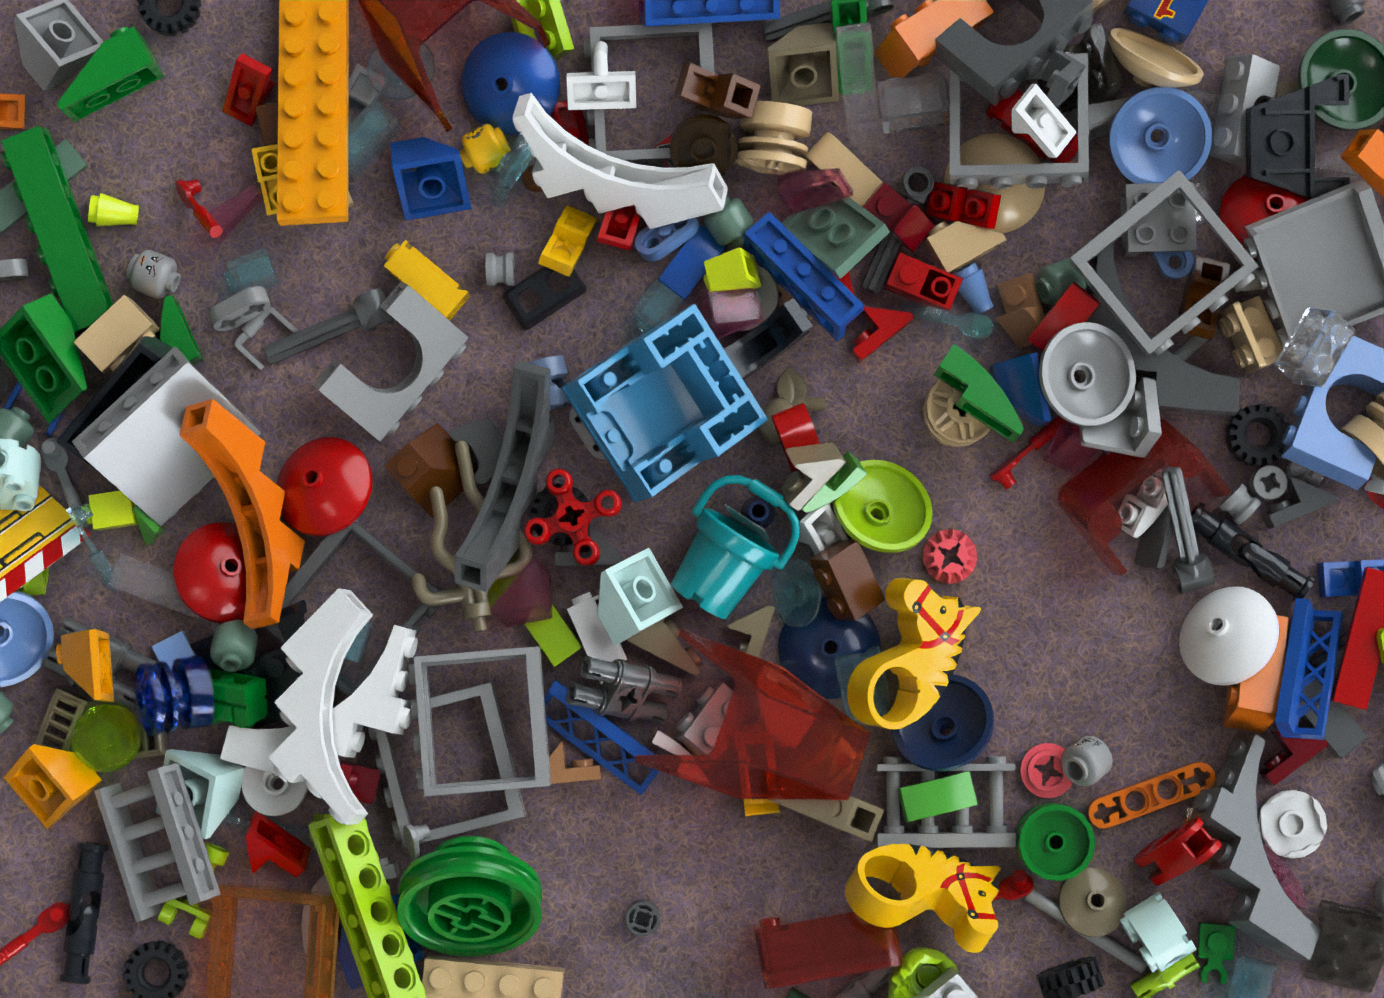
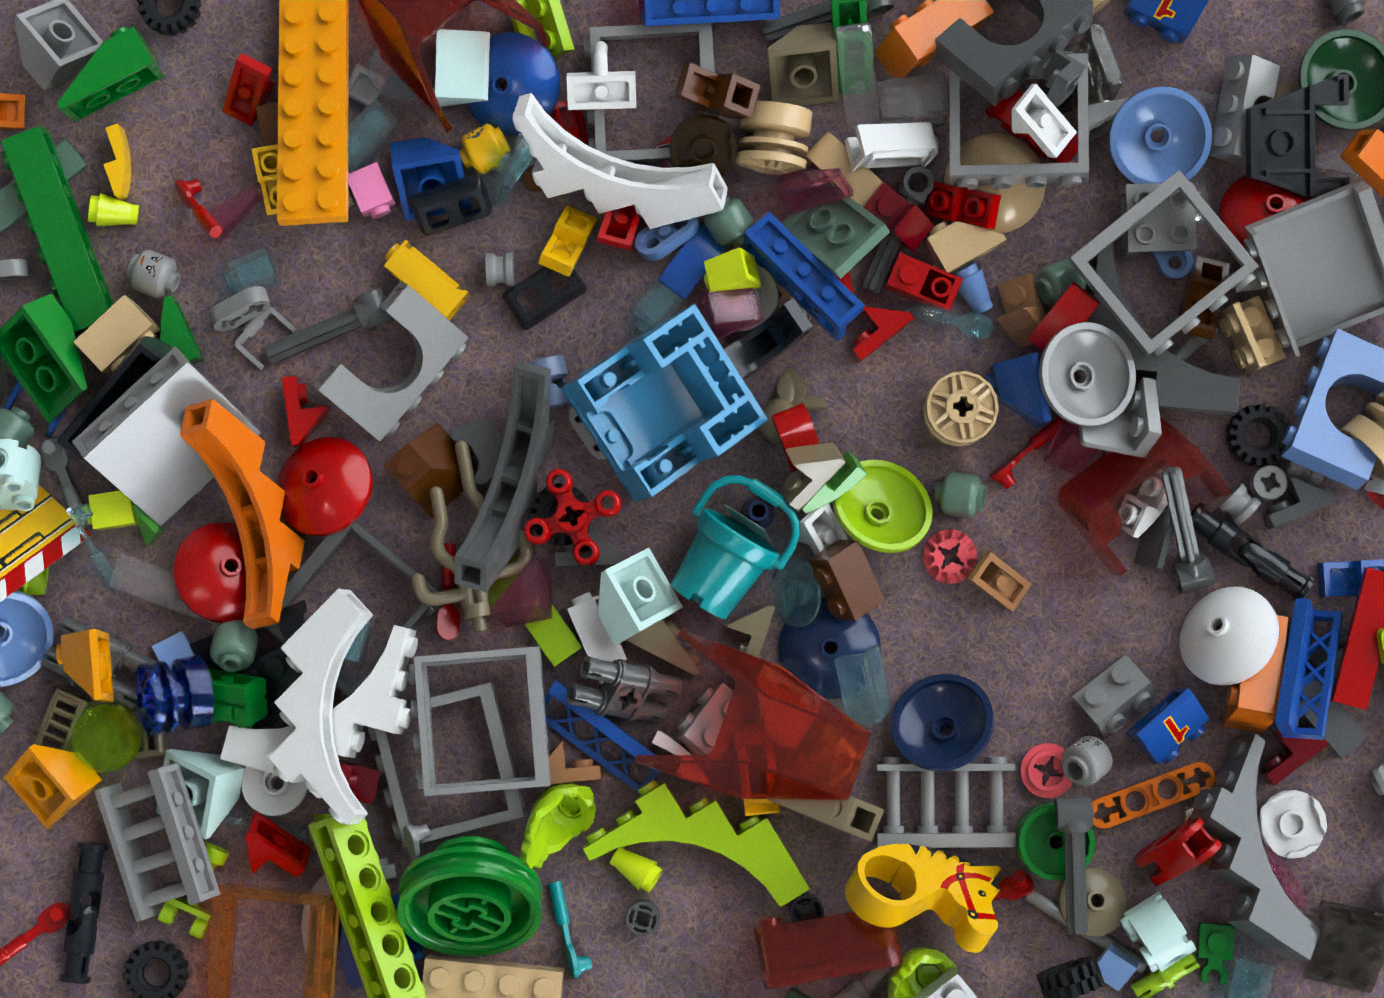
(120, 169): none -> yellow slope
(300, 421): none -> red slope
(371, 191): none -> bright pink brick
(448, 197): none -> black piece
(448, 616): none -> red piece
(461, 66): none -> light aqua slope
(555, 819): none -> lime hair
(575, 964): none -> teal piece
(638, 870): none -> neon yellow cone
(662, 819): none -> lime arch
(799, 911): none -> black wheel
(892, 145): none -> white window
(923, 660): yellow animal -> none
(937, 796): bright green slope -> none
(961, 495): none -> sand green head
(980, 393): green slope -> none
(999, 581): none -> medium nougat slope
(1074, 818): none -> dark grey axle
(1115, 696): none -> light grey bracket
(1116, 966): none -> light blue tile
(1153, 60): tan dish -> none
(1169, 725): none -> blue slope
(1315, 347): clear brick -> none

